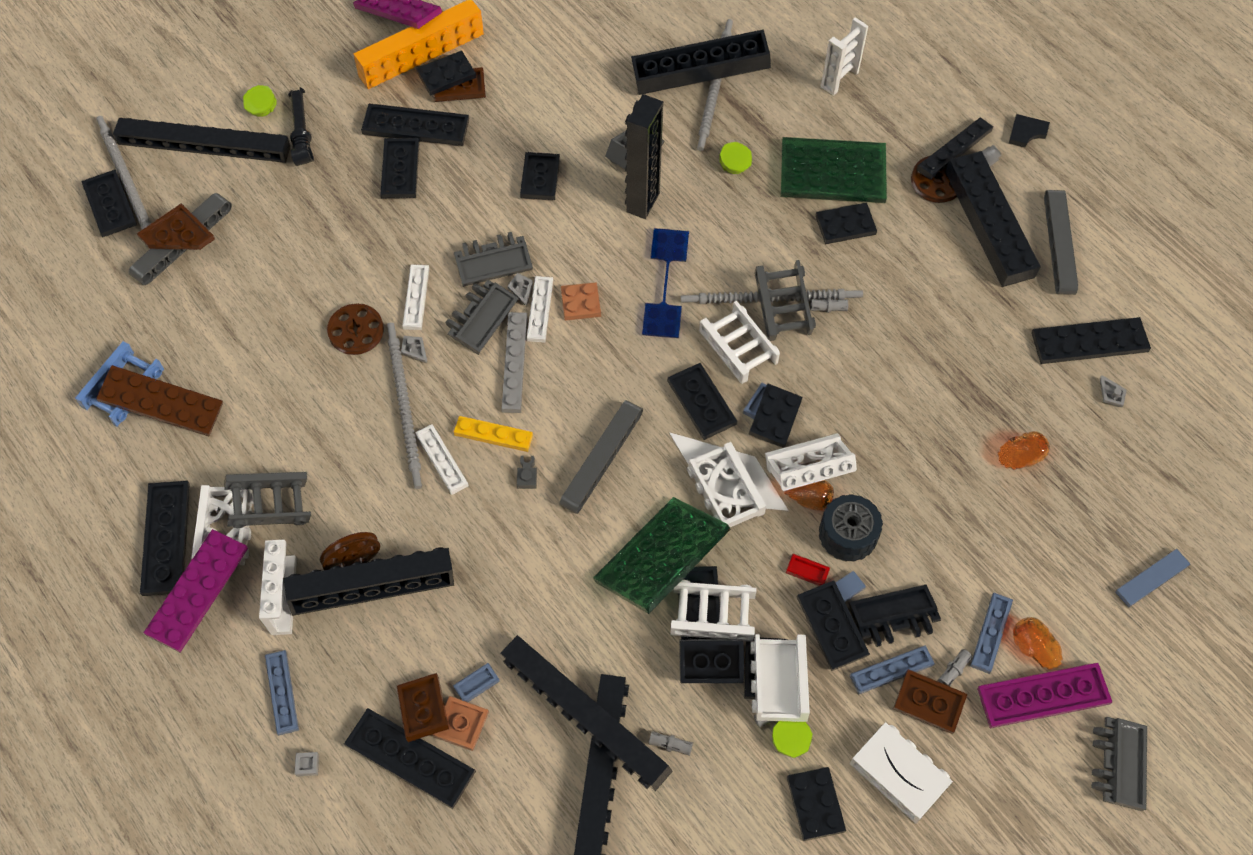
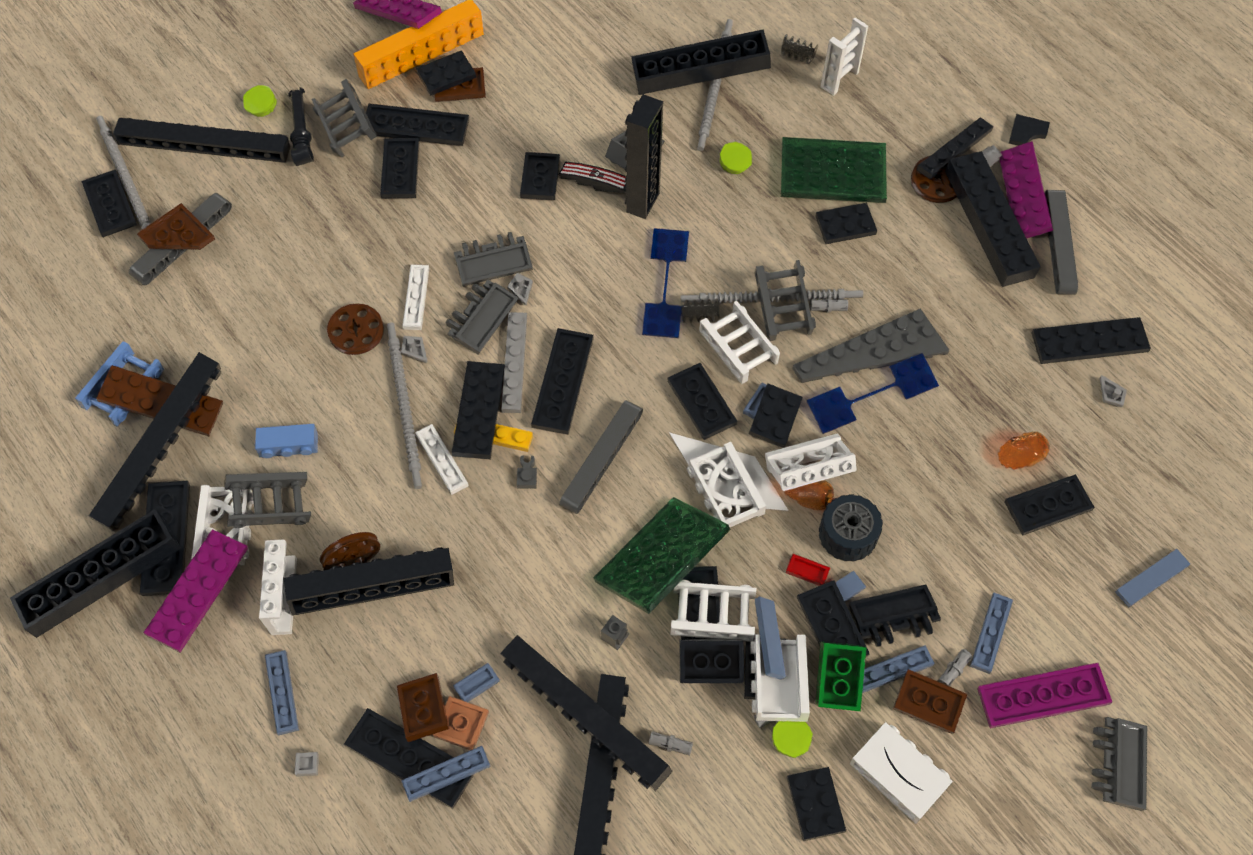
(94, 573): none -> black brick
(155, 441): none -> black brick
(286, 440): none -> medium blue brick
(359, 116): none -> dark grey fence
(445, 773): none -> sand blue tile
(478, 410): none -> black plate
(540, 309): white tile -> none
(562, 381): none -> black plate
(580, 301): nougat plate -> none
(594, 176): none -> slope
(614, 632): none -> dark grey window
(700, 310): none -> clear smoke piece
(770, 638): none -> sand blue tile
(798, 50): none -> clear smoke piece
(834, 409): none -> clear blue hinge
(840, 676): none -> green brick
(876, 348): none -> dark grey wing
(1025, 189): none -> magenta plate
(1037, 642): clear orange hair -> none
(1049, 504): none -> black plate

